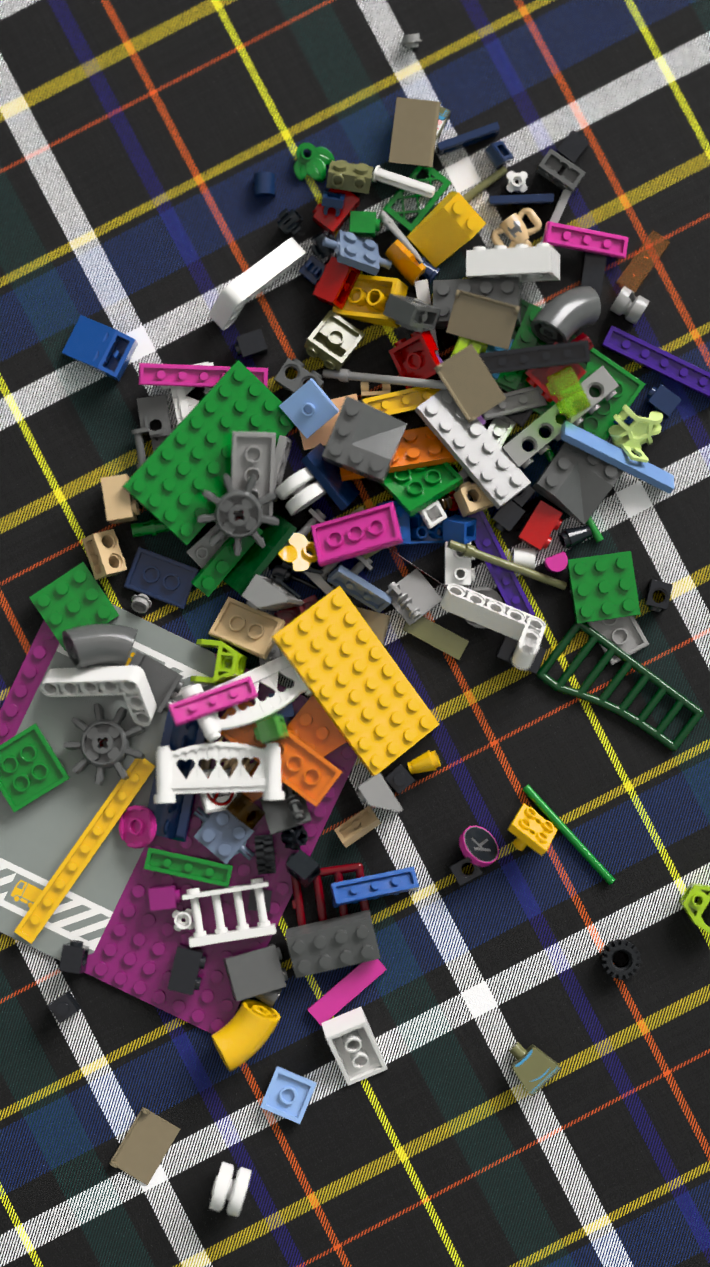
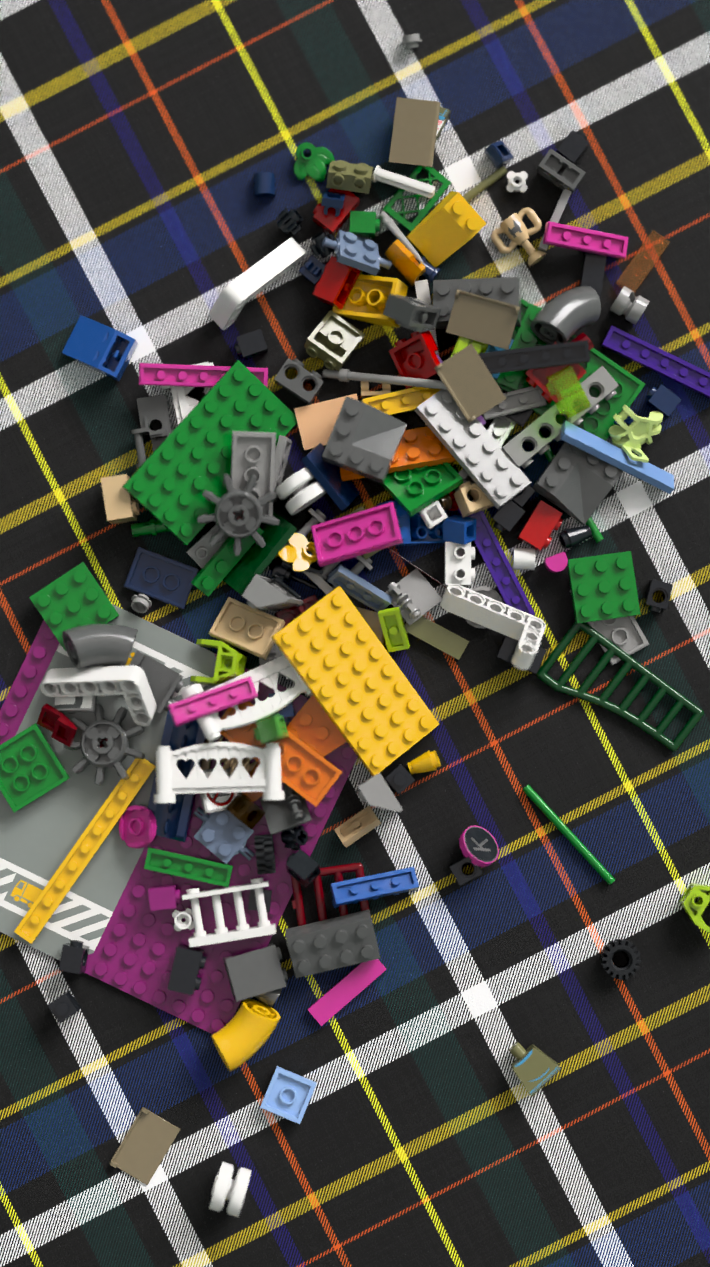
(56, 722): none -> dark red slope
(75, 704): none -> slope
(104, 558): tan brick -> none
(309, 408): light blue plate -> none
(354, 1046): white slope -> none
(393, 629): none -> lime plate
(468, 138): dark blue tile -> none
(469, 551): olive bar -> none
(520, 199): dark blue tile -> none
(525, 262): white brick -> none
(531, 830): yellow plate -> none

